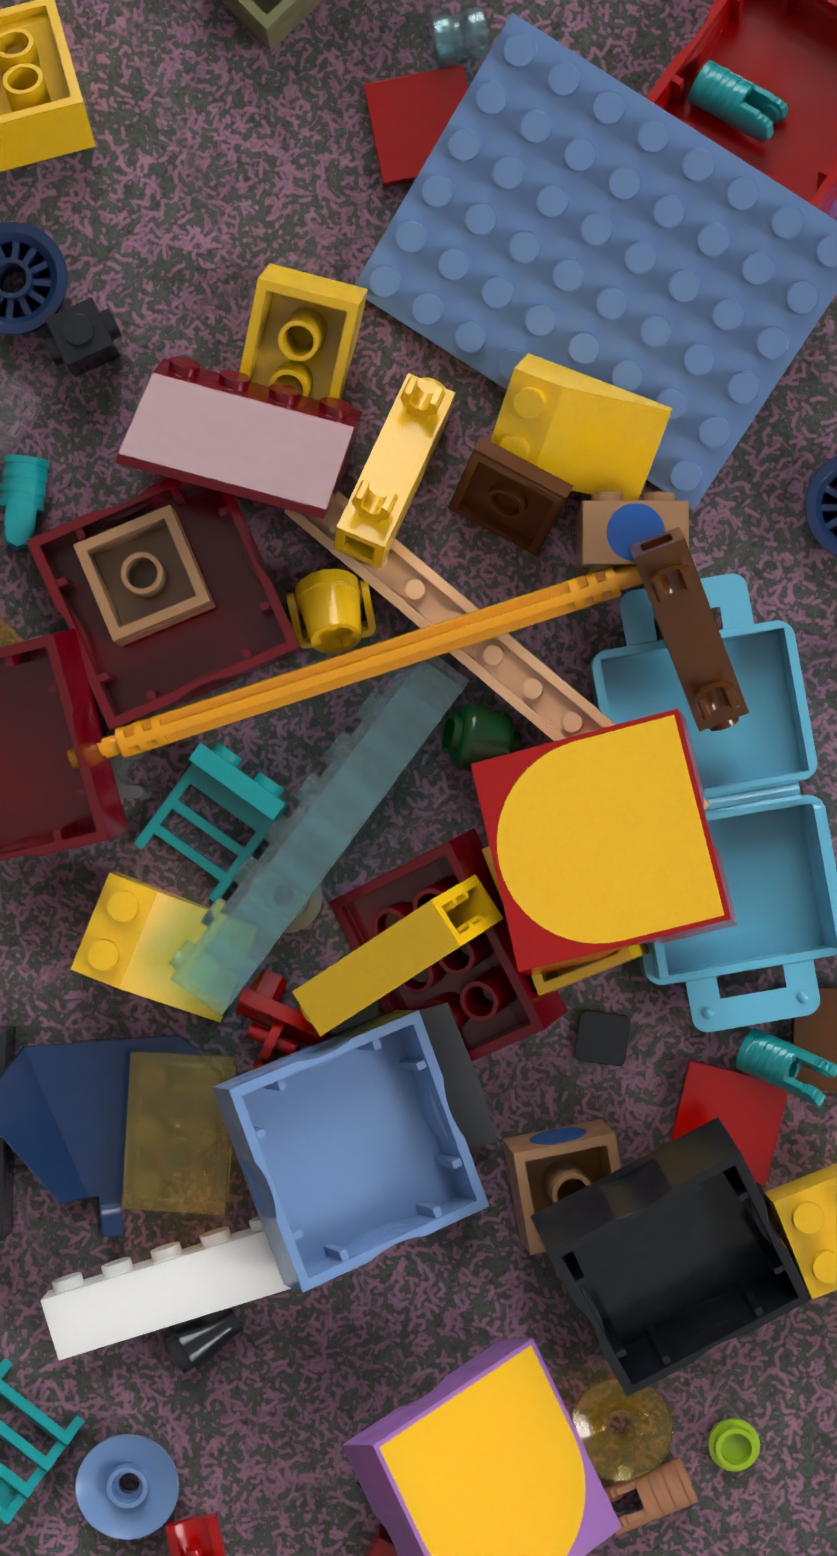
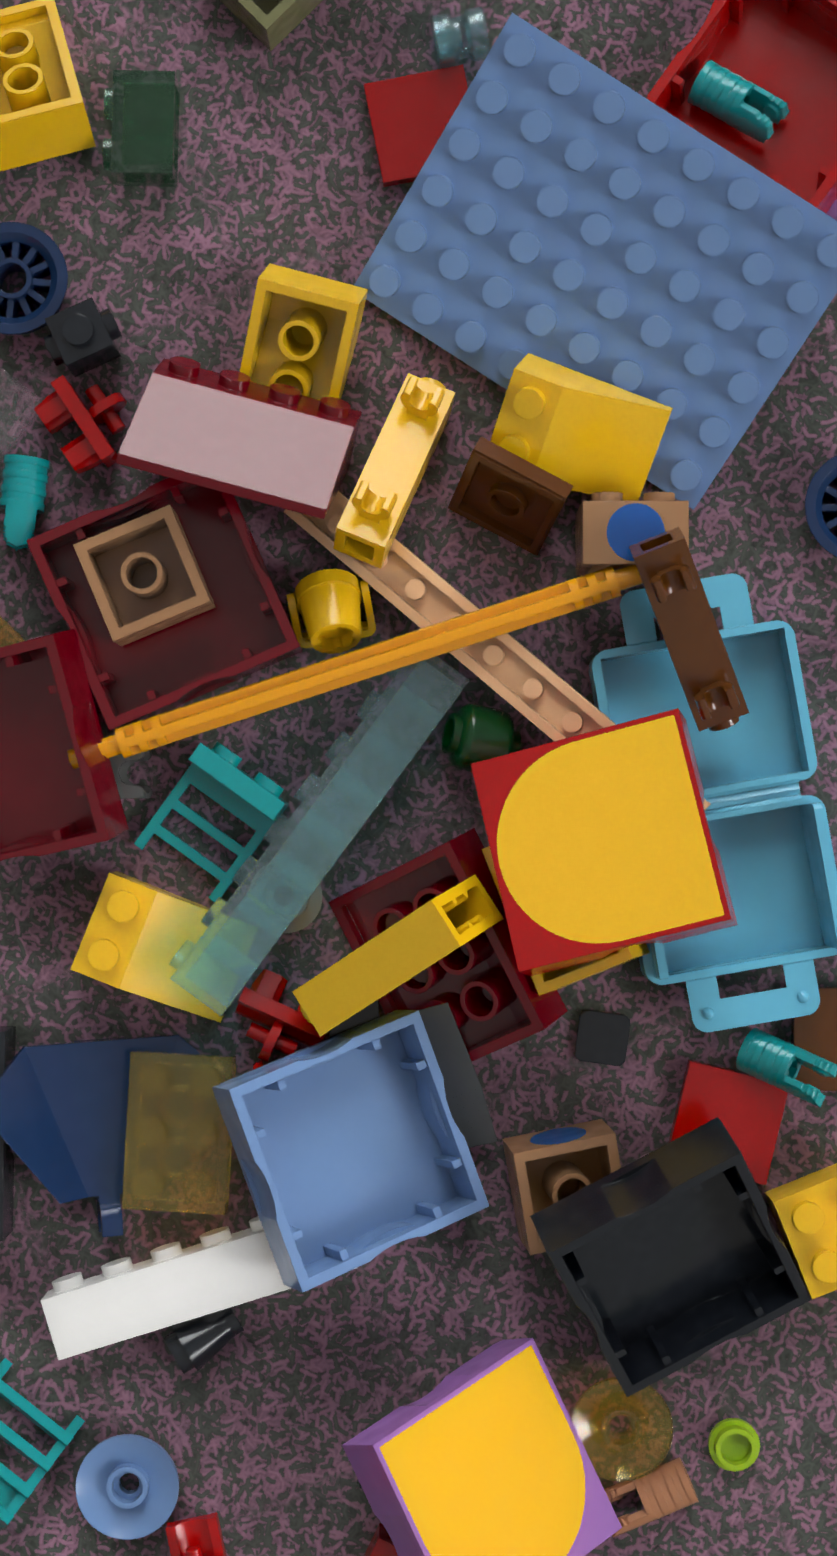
(66, 406): none -> red hips
(143, 128): none -> clear green brick

